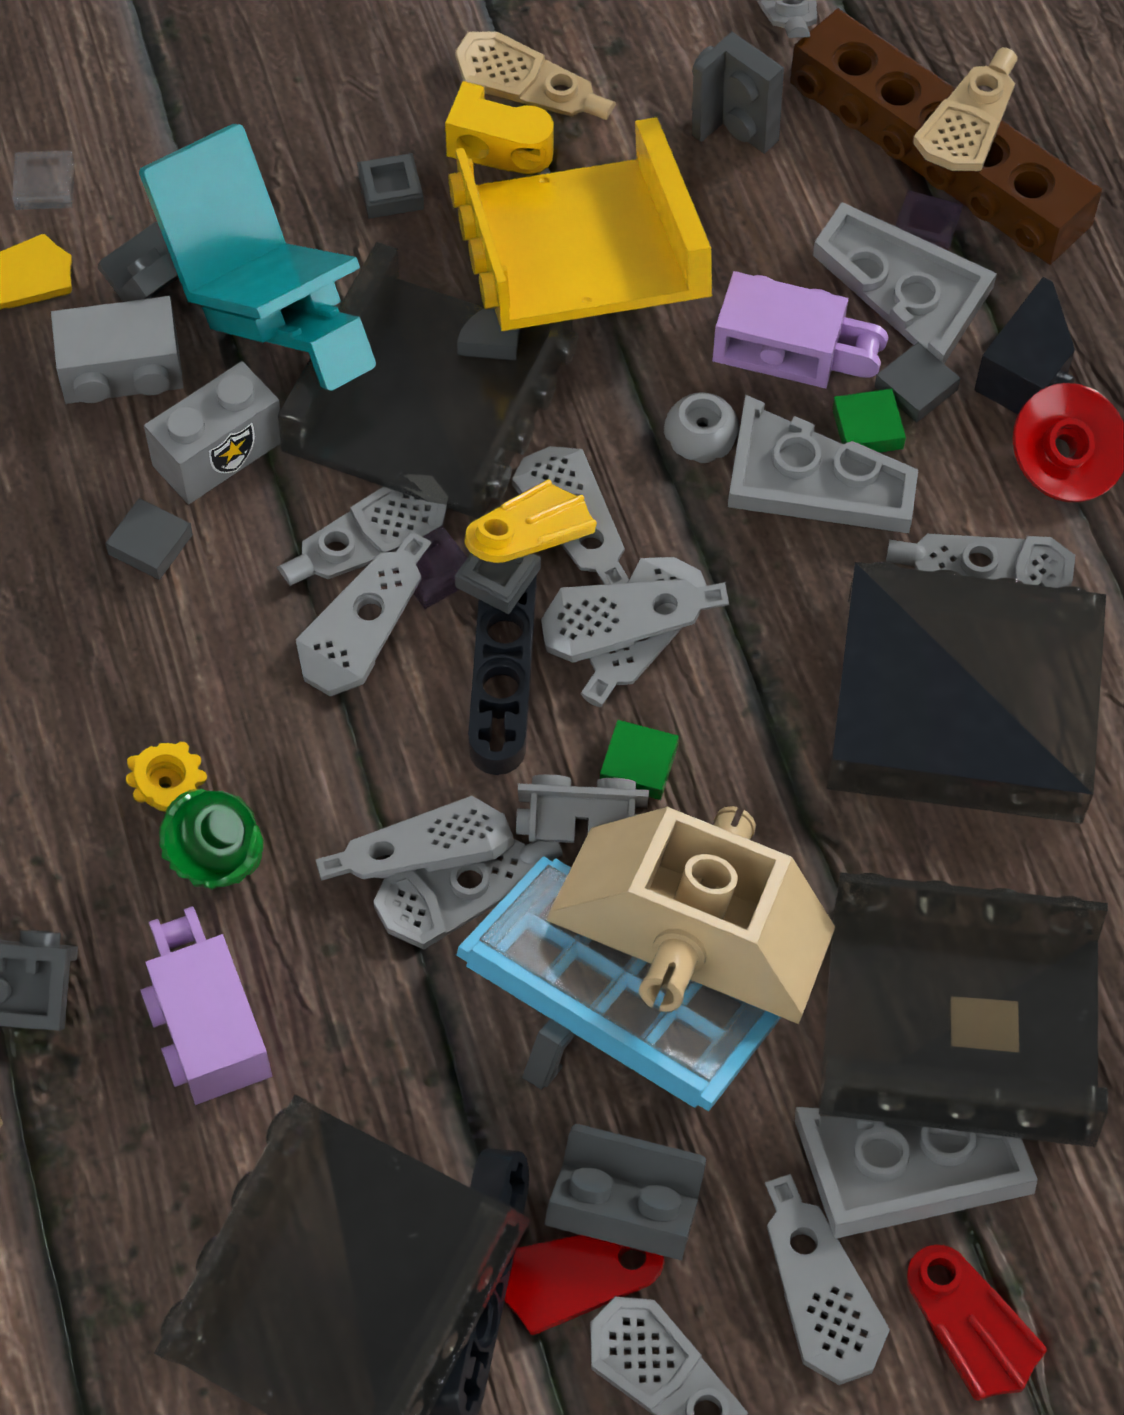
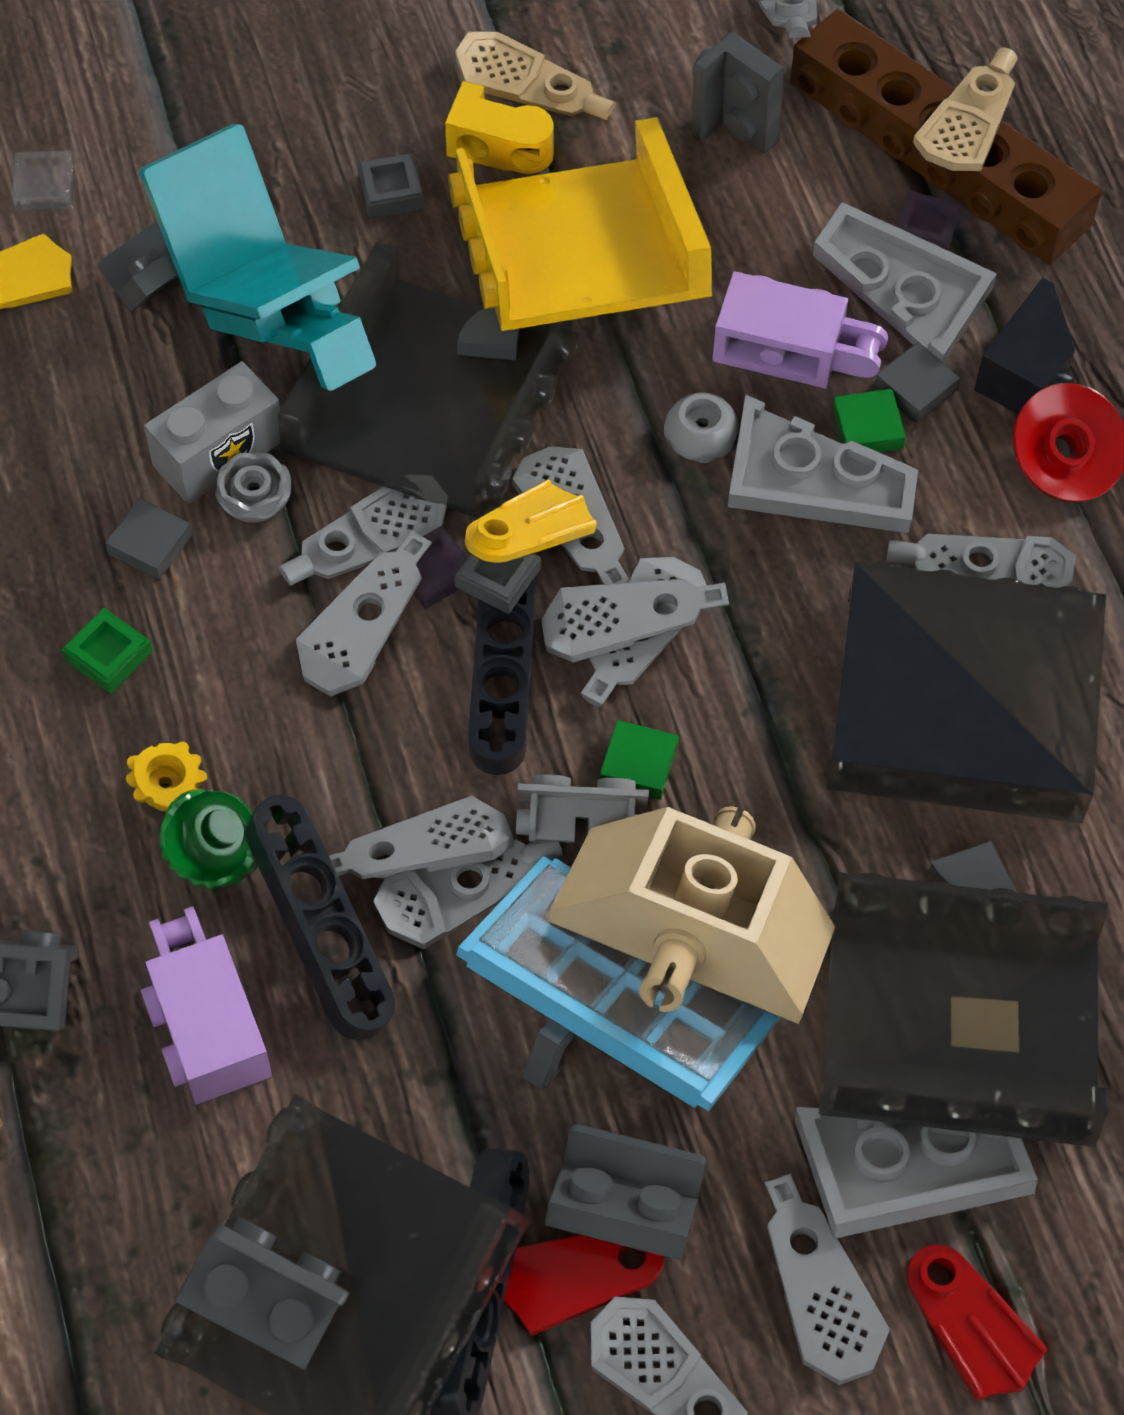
(107, 650): none -> green tile
(116, 350): light grey brick -> none
(250, 471): none -> light grey plate
(262, 1292): none -> dark grey bracket
(309, 919): none -> black beam
(972, 868): none -> dark grey tile

